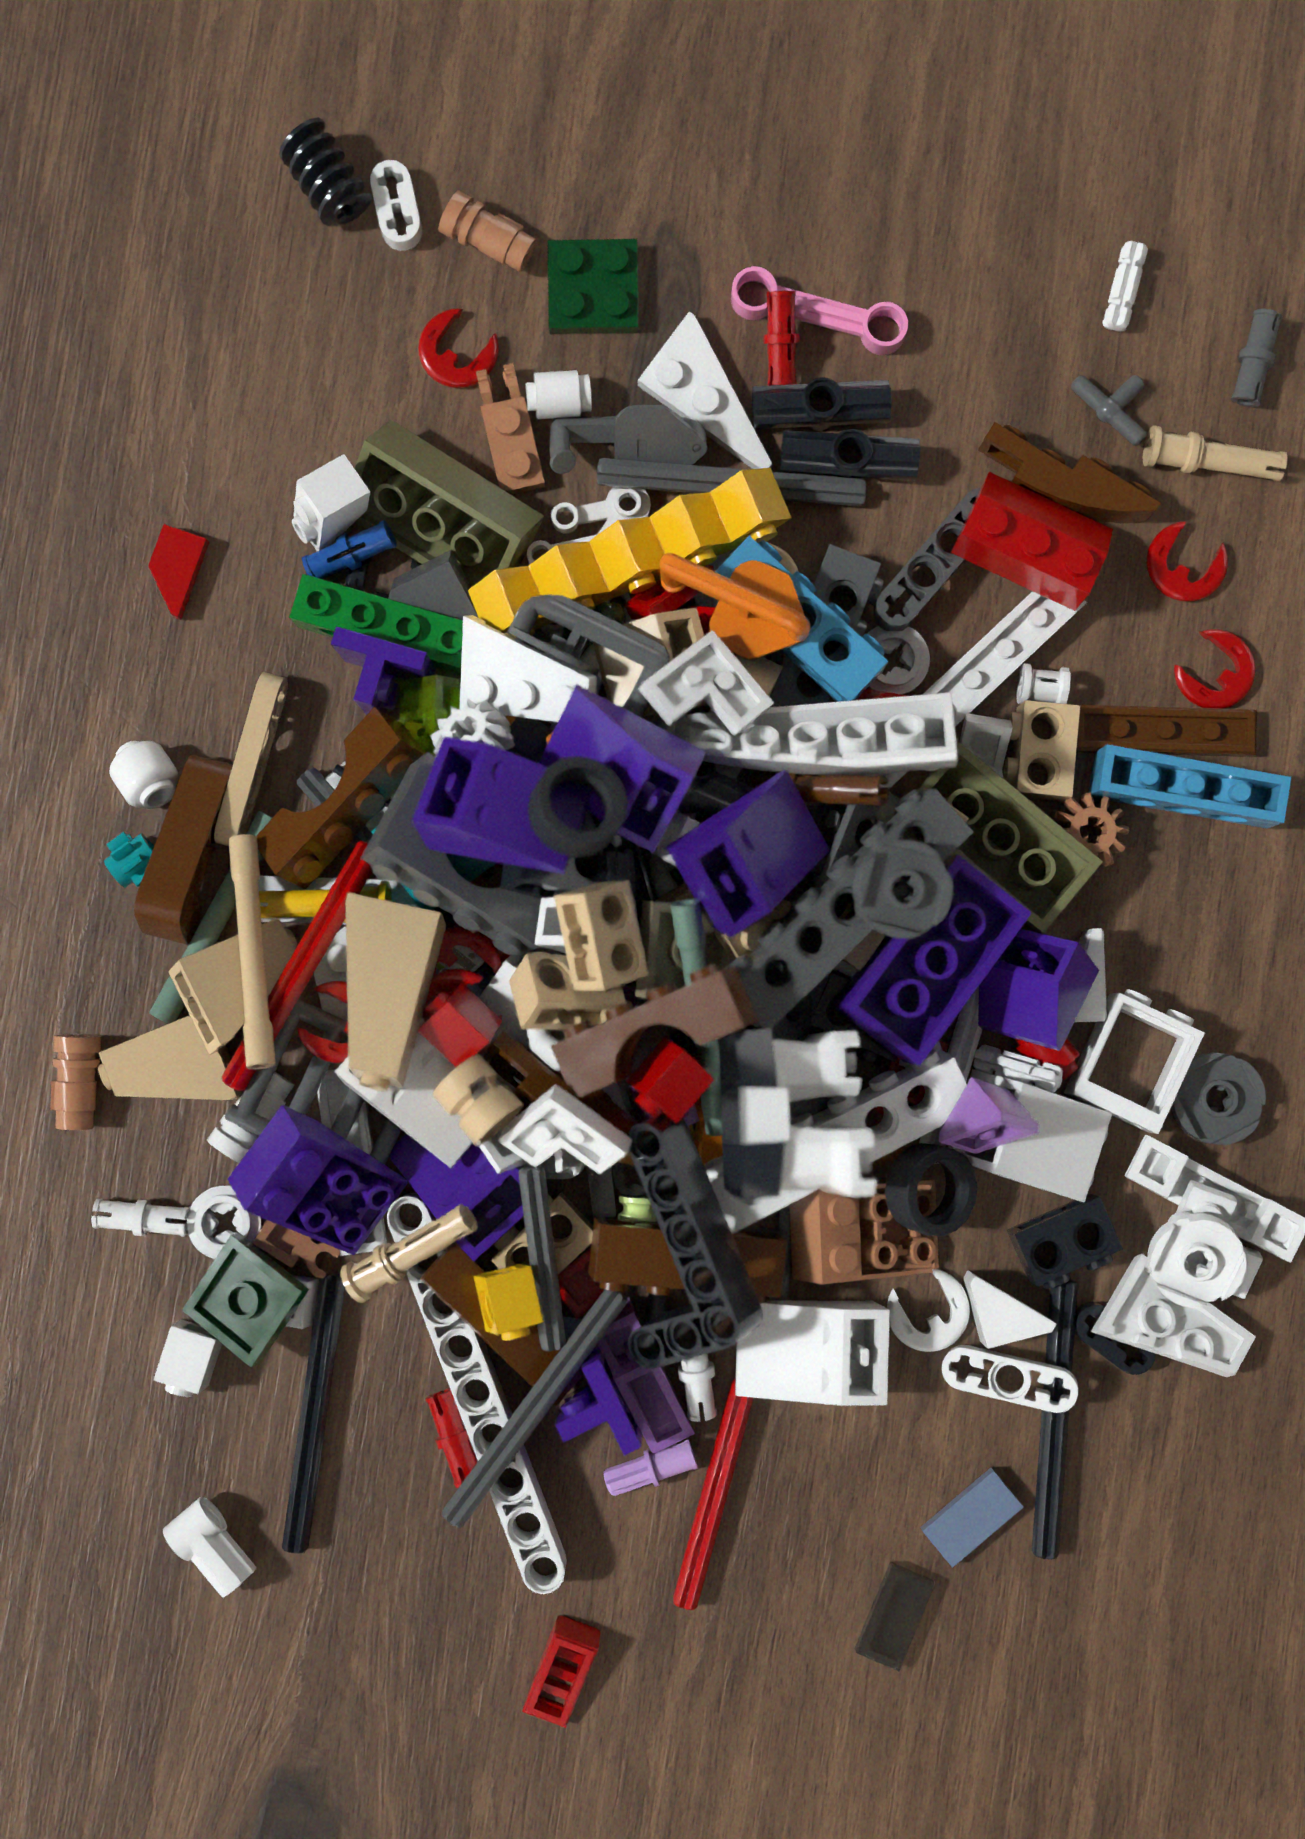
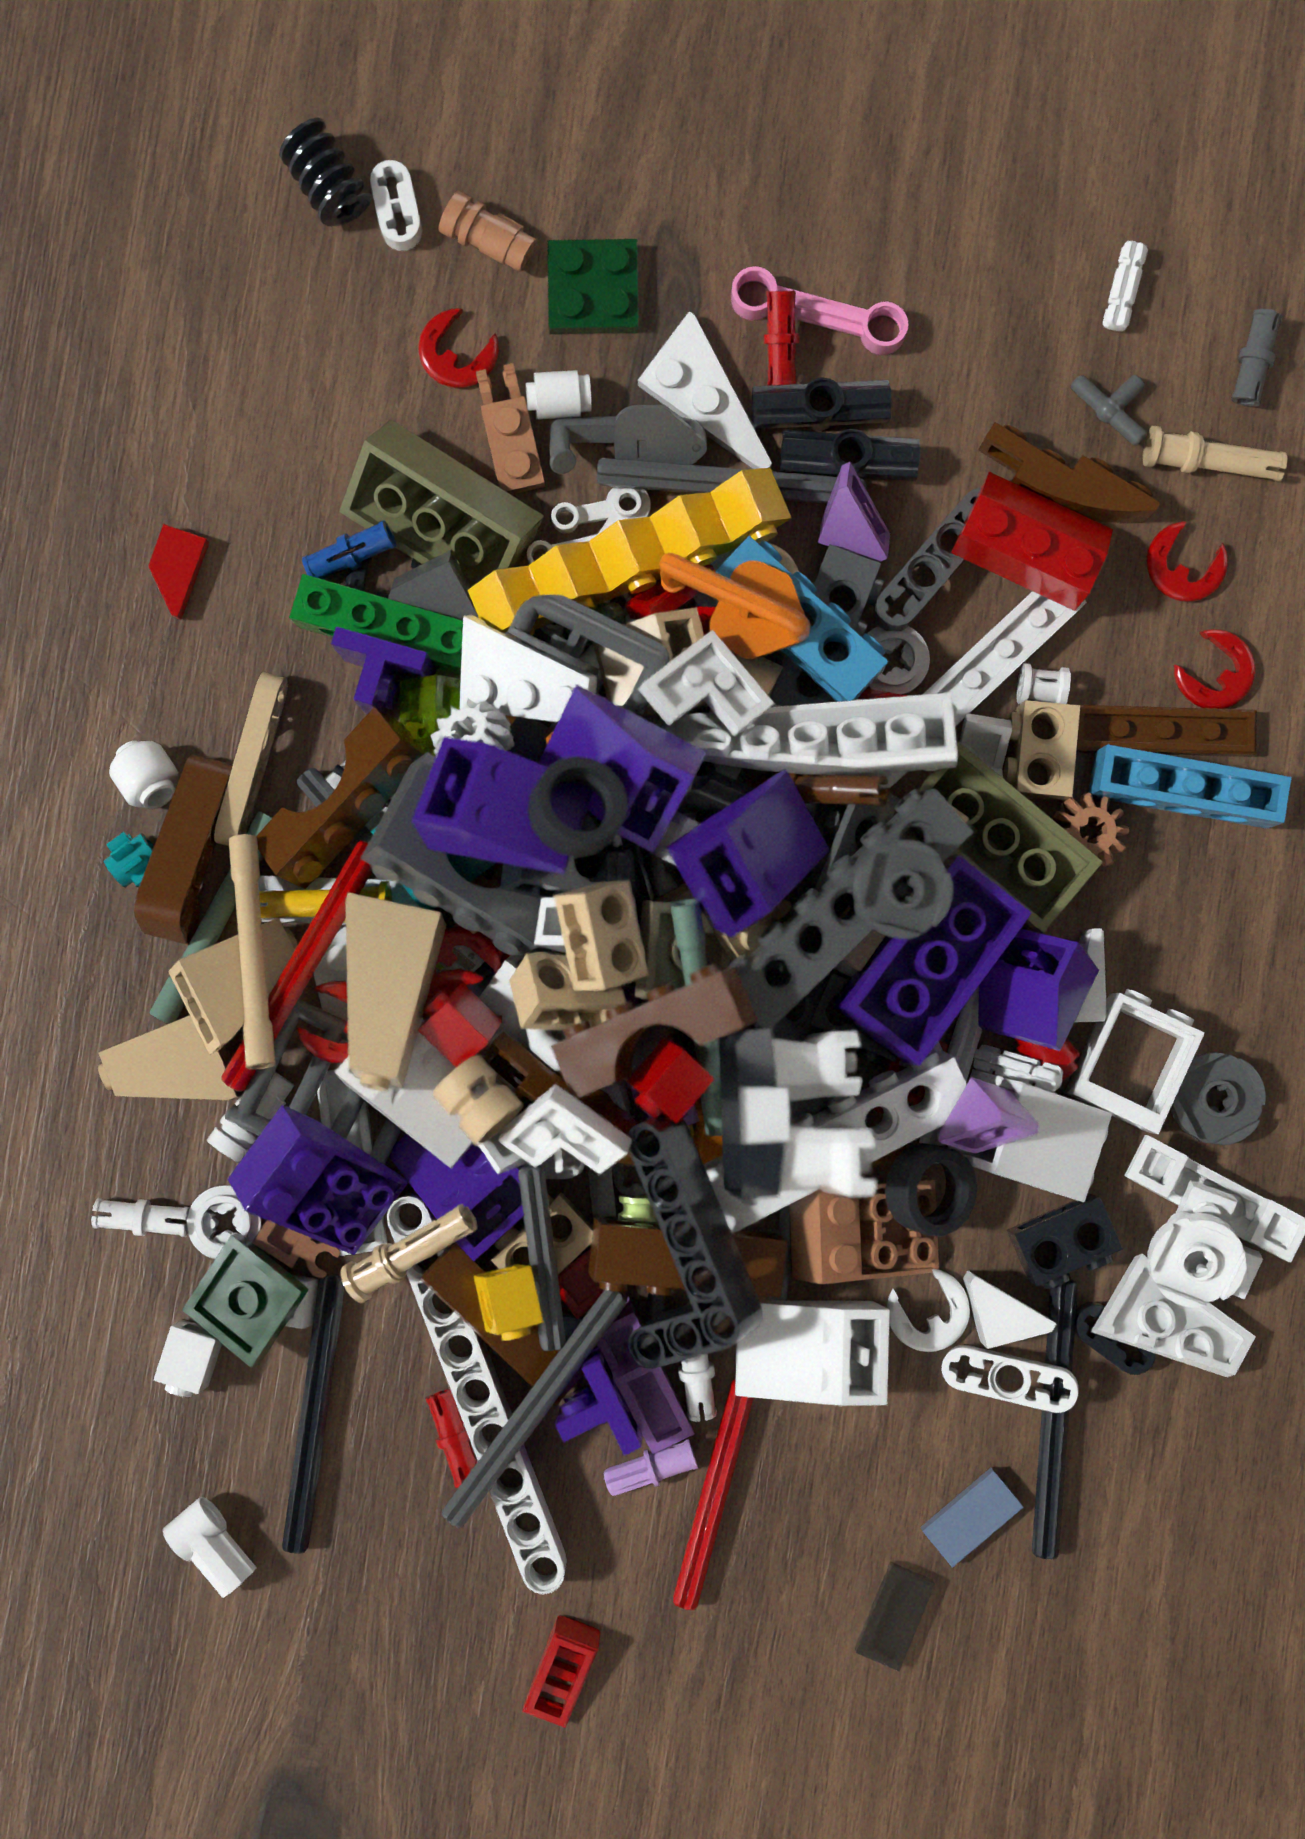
(75, 1088): nougat axle -> none
(328, 502): white slope -> none
(853, 519): none -> medium lavender slope

